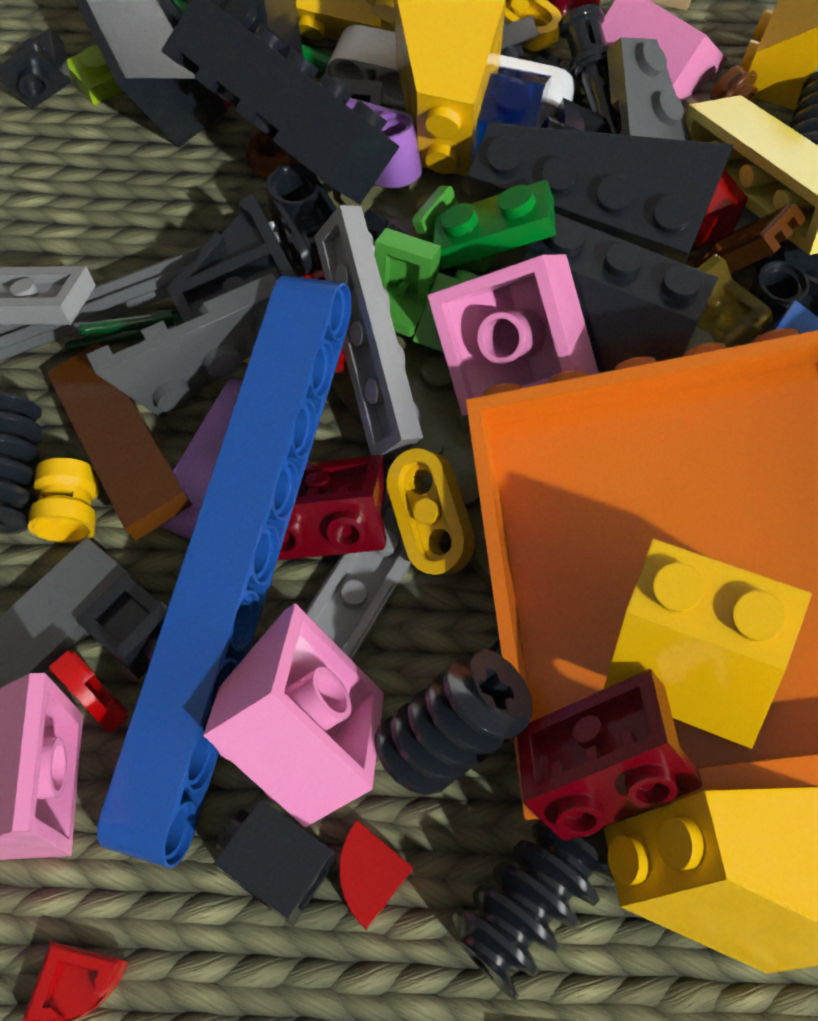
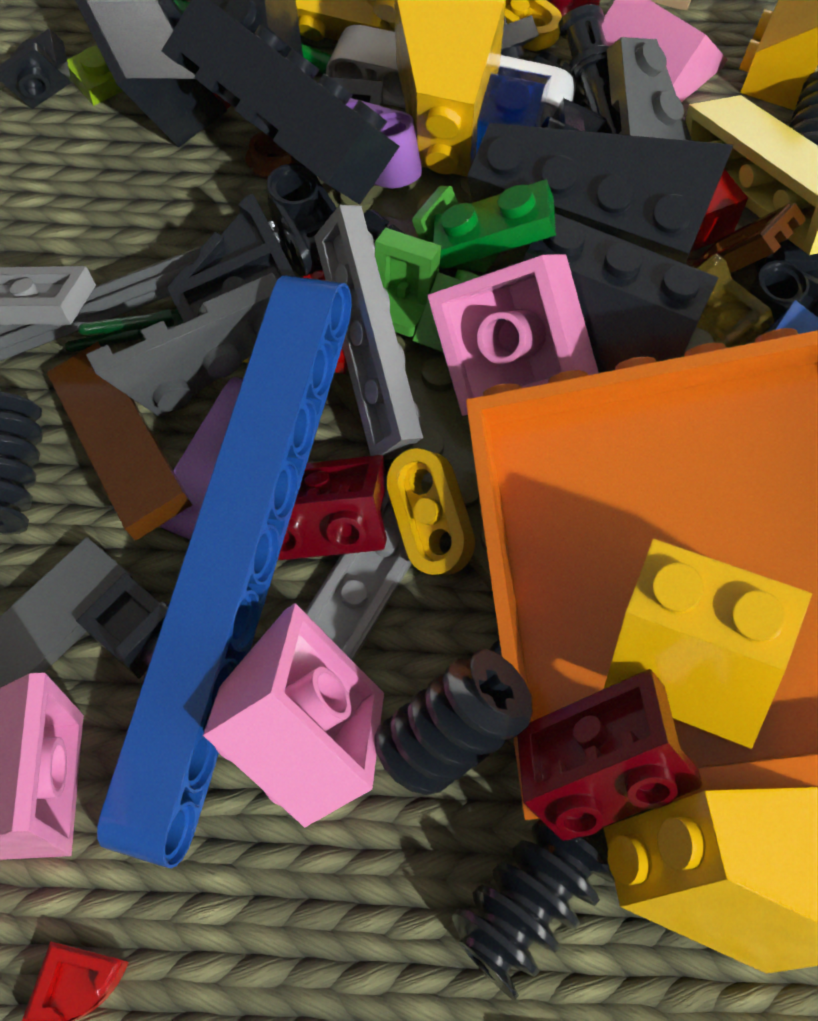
(64, 500): yellow wheel -> none
(89, 691): red tile -> none
(273, 860): black brick -> none
(369, 874): red tile -> none
(735, 83): reddish brown plate -> none

